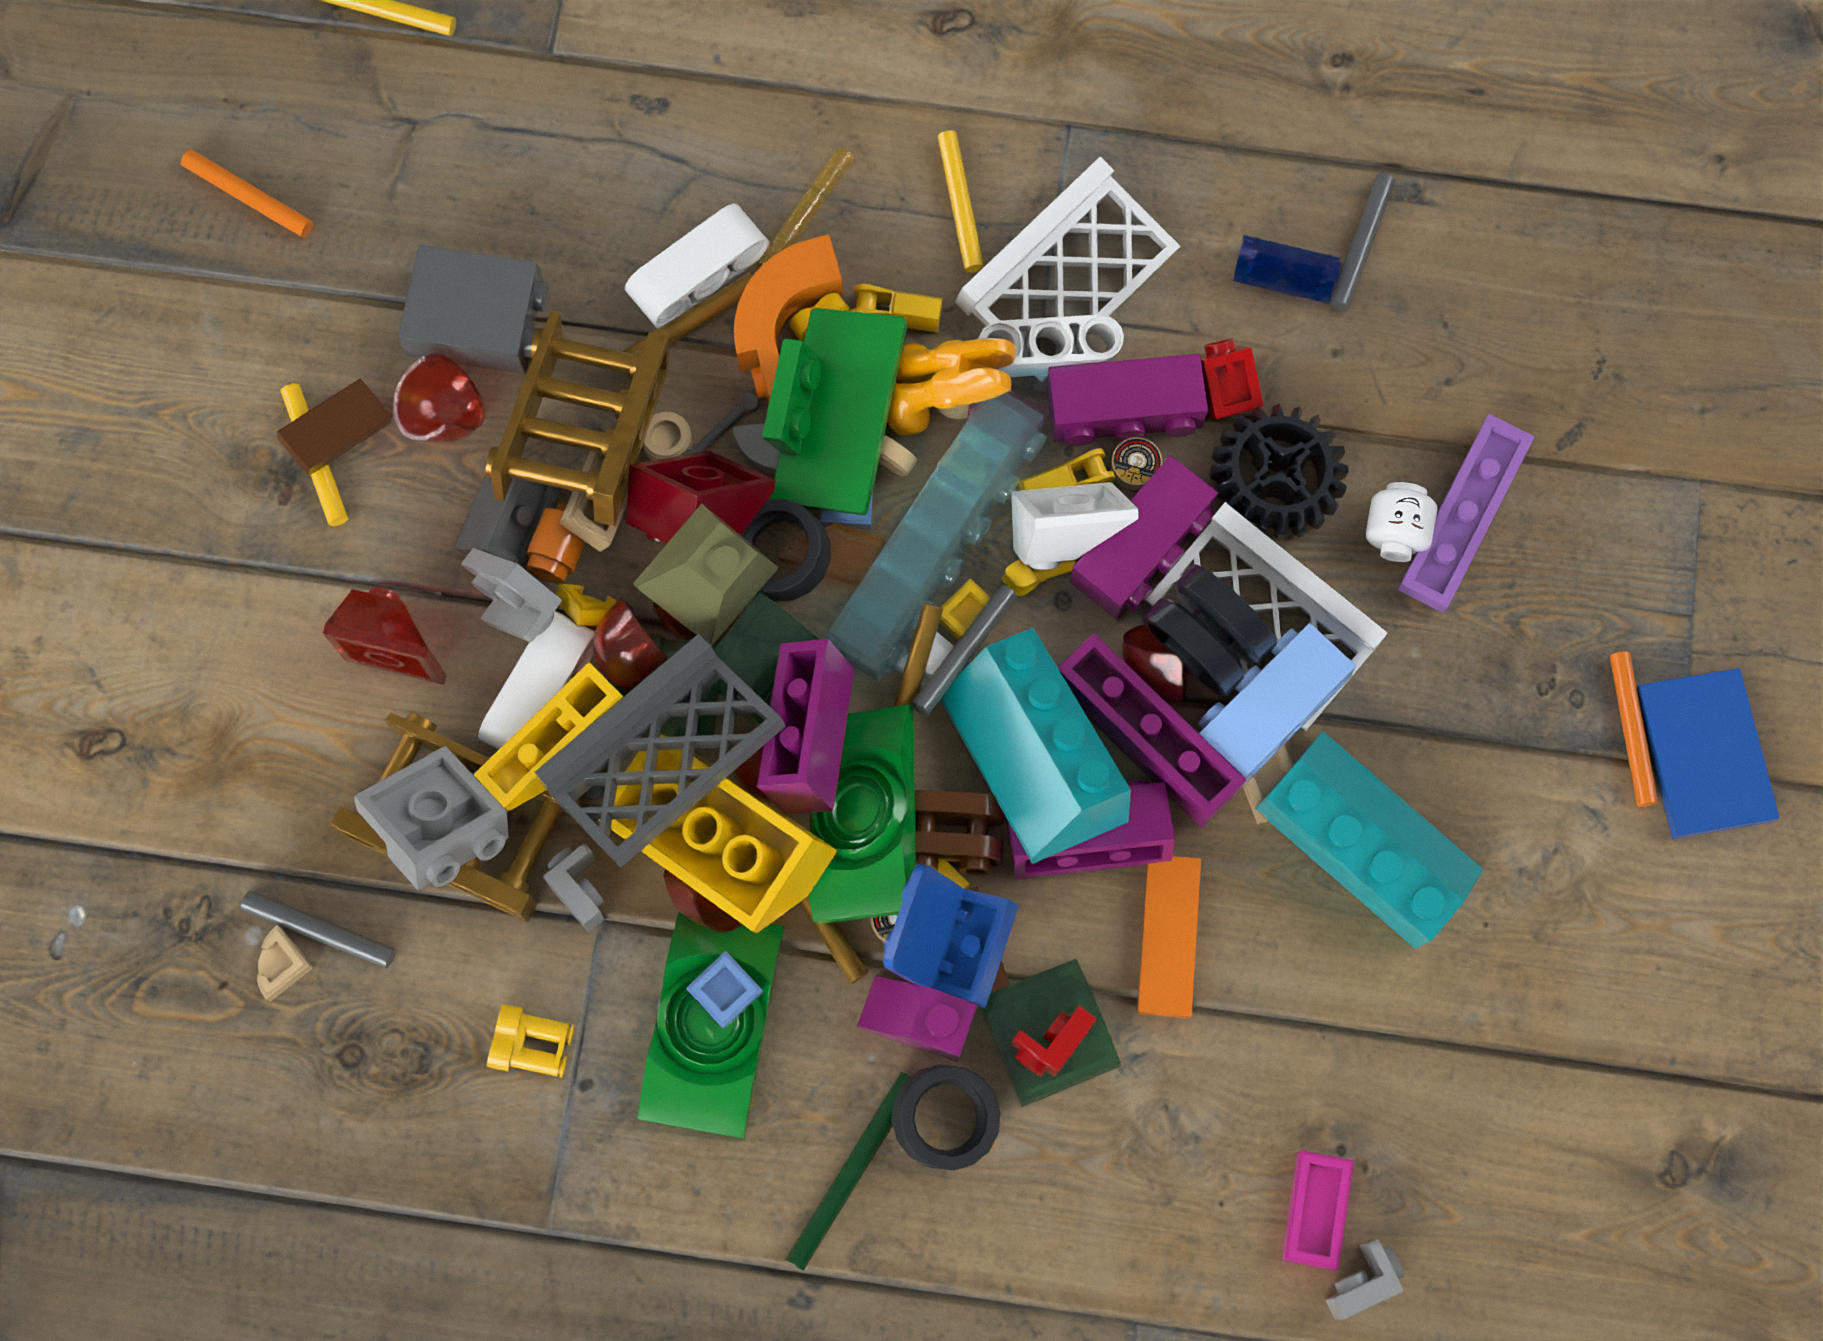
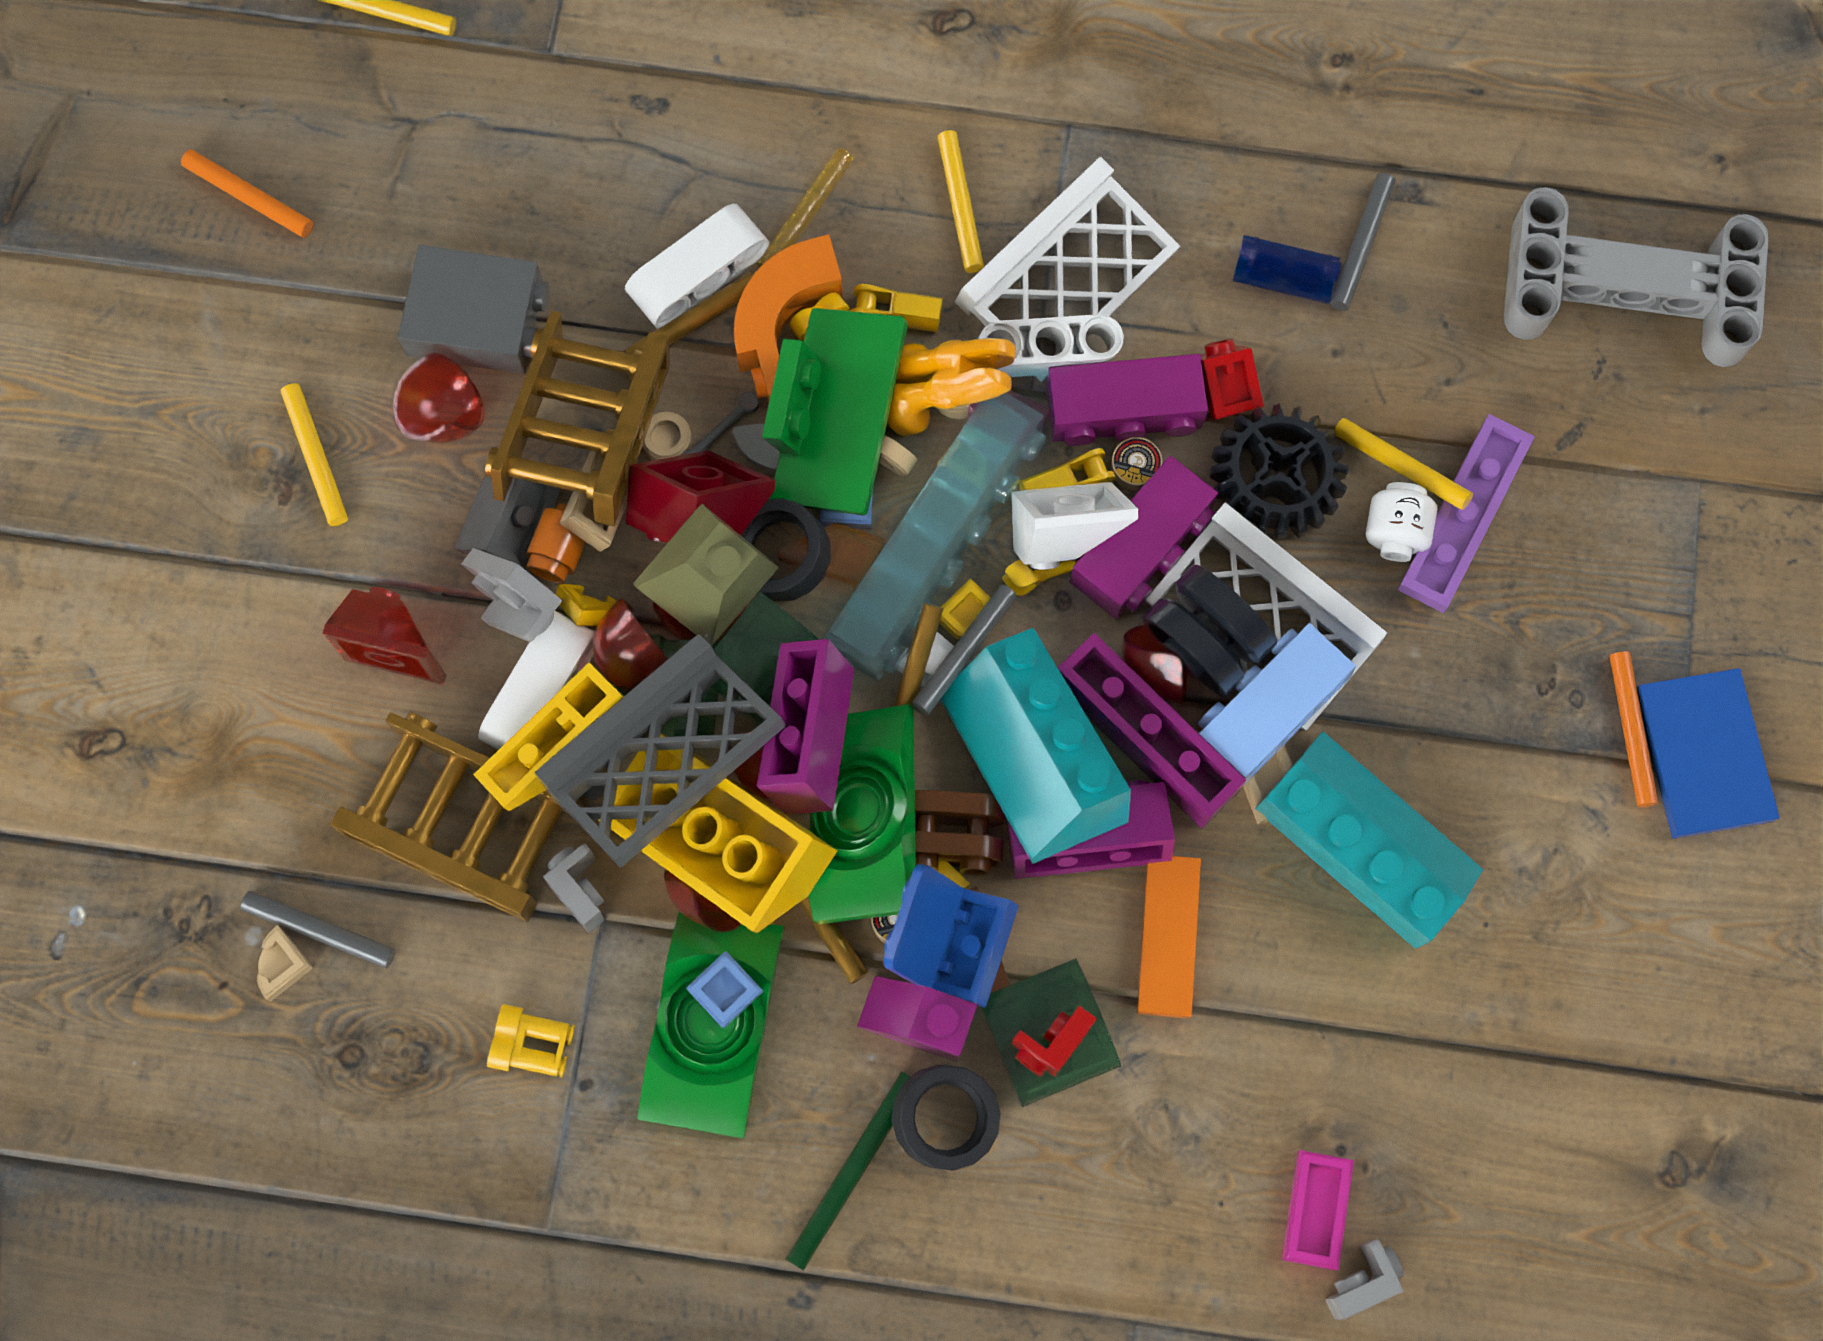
(334, 427): reddish brown tile -> none
(434, 818): light grey plate -> none
(1403, 464): none -> yellow bar
(1637, 277): none -> light grey beam

